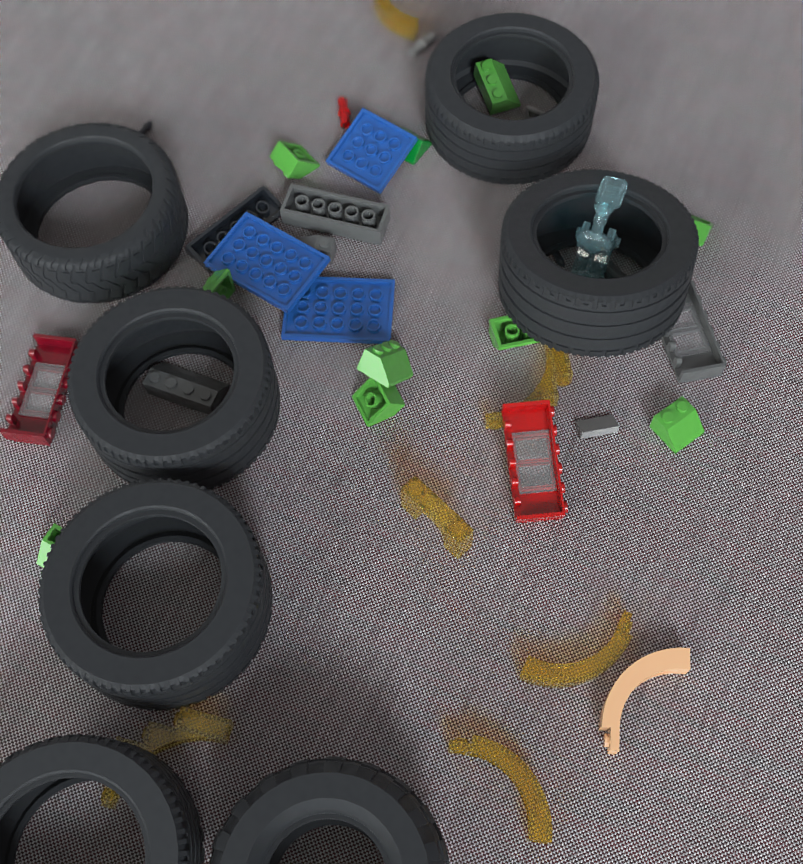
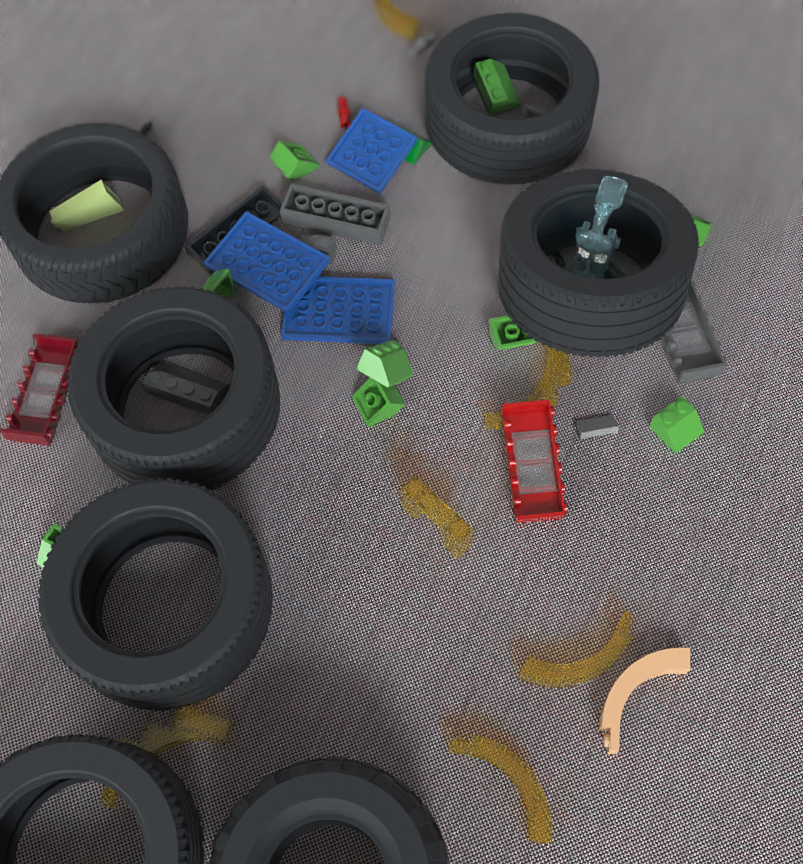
(86, 207): none -> yellowish green slope

